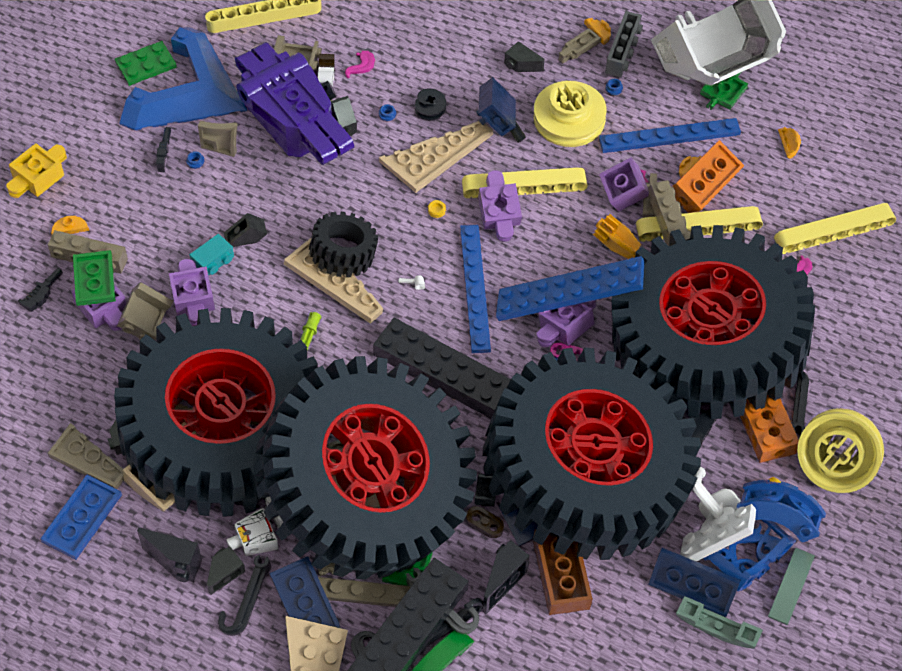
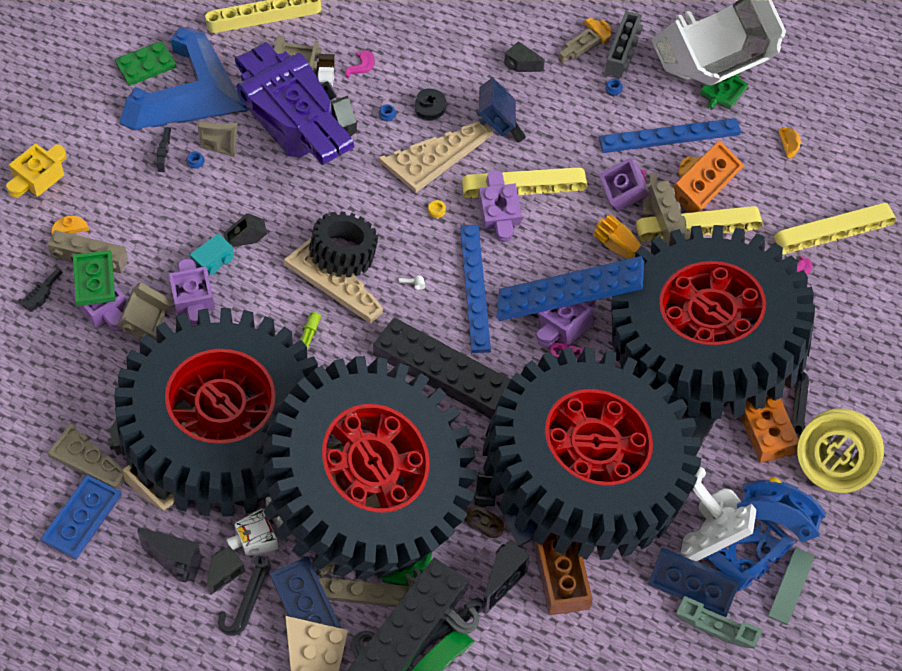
(569, 113): light yellow wheel -> none

